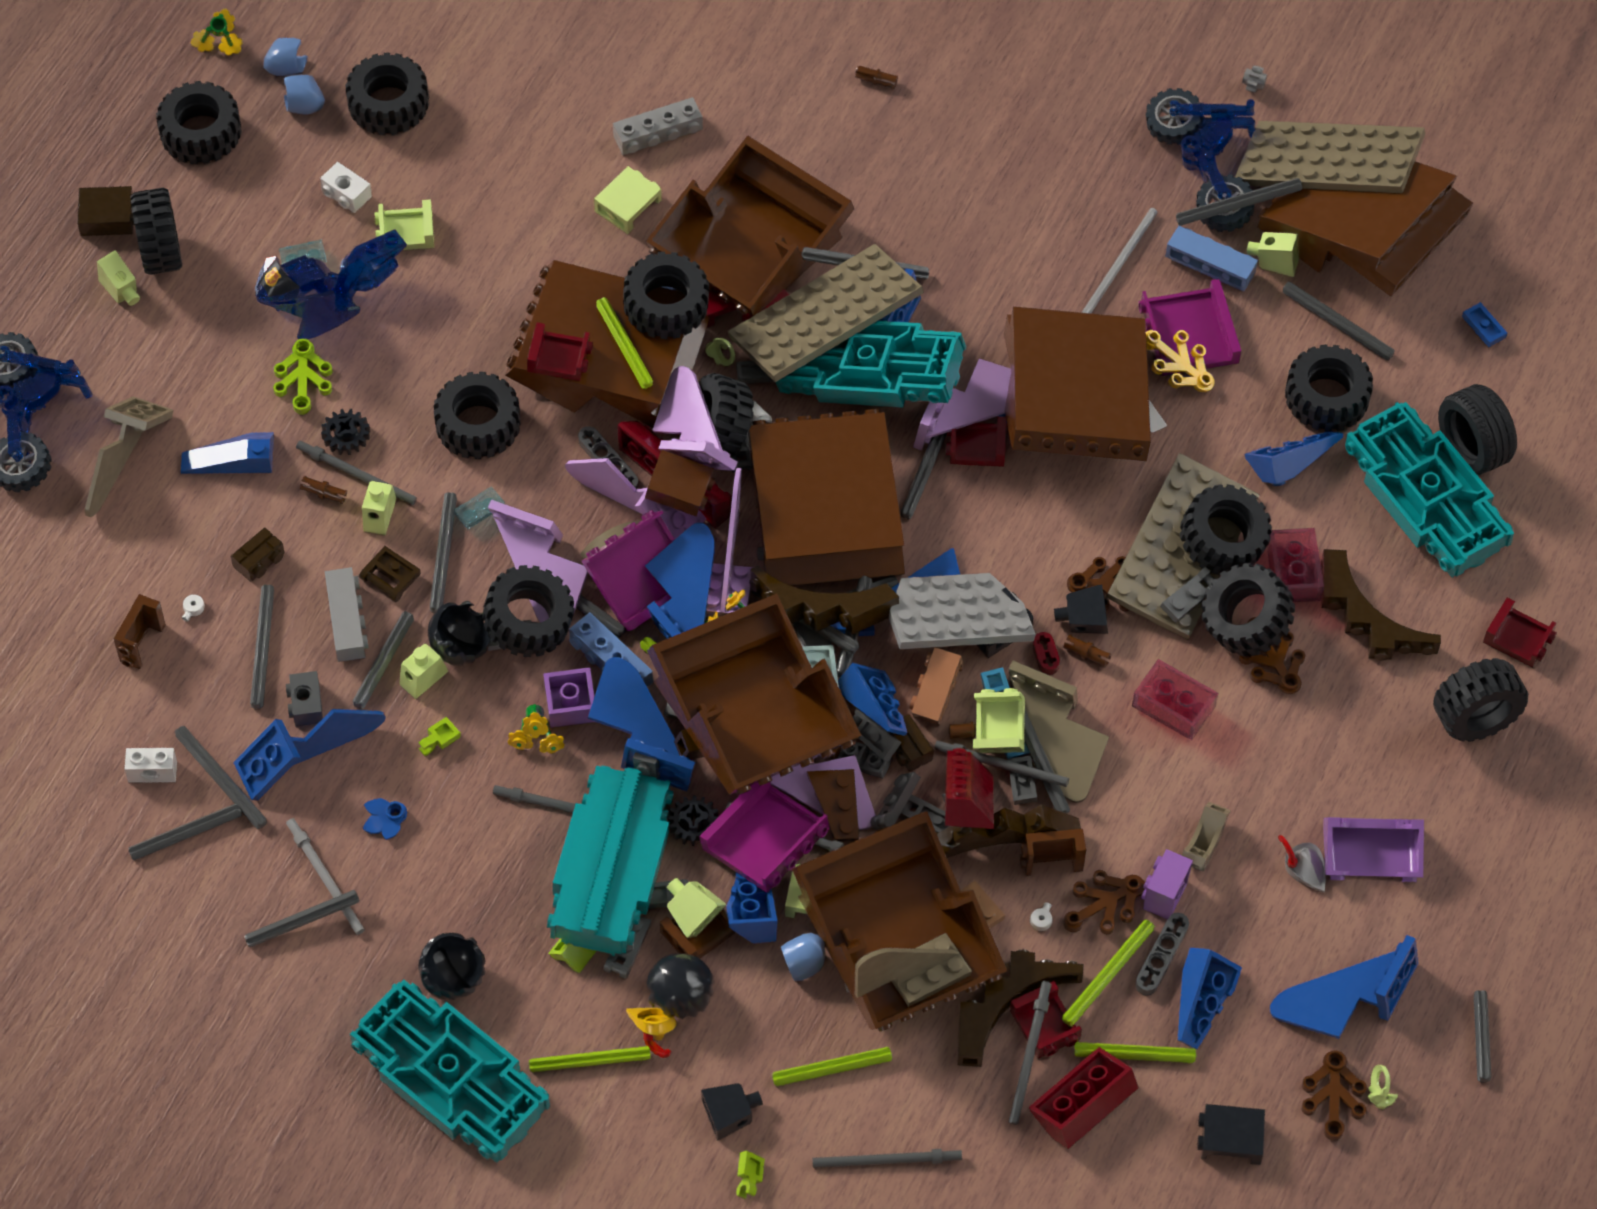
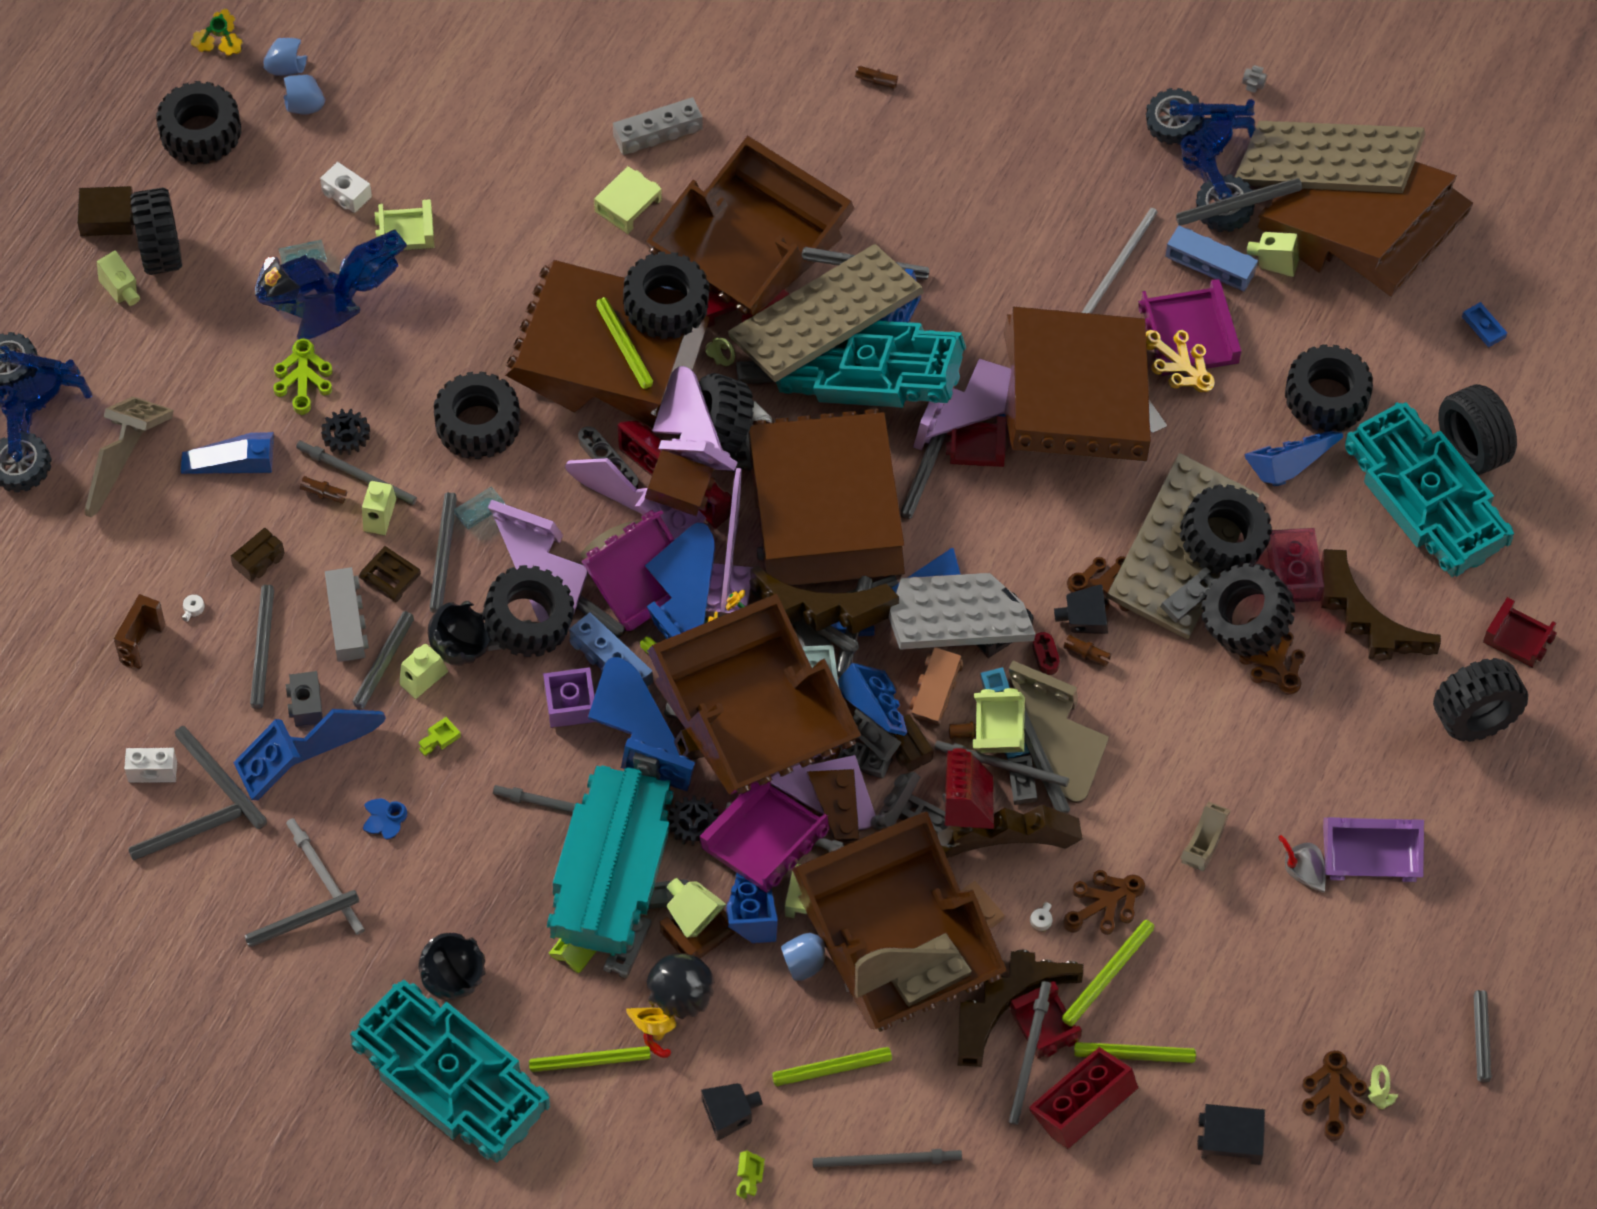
(384, 72): black tyre -> none
(533, 726): yellow plant -> none
(558, 354): dark red panel -> none
(1054, 847): reddish brown panel -> none
(1163, 954): dark grey beam -> none
(1166, 884): medium lavender brick -> none
(1174, 699): clear pink brick -> none
(1205, 986): blue wedge -> none
(1330, 1000): blue piece -> none
(1338, 321): dark grey axle -> none

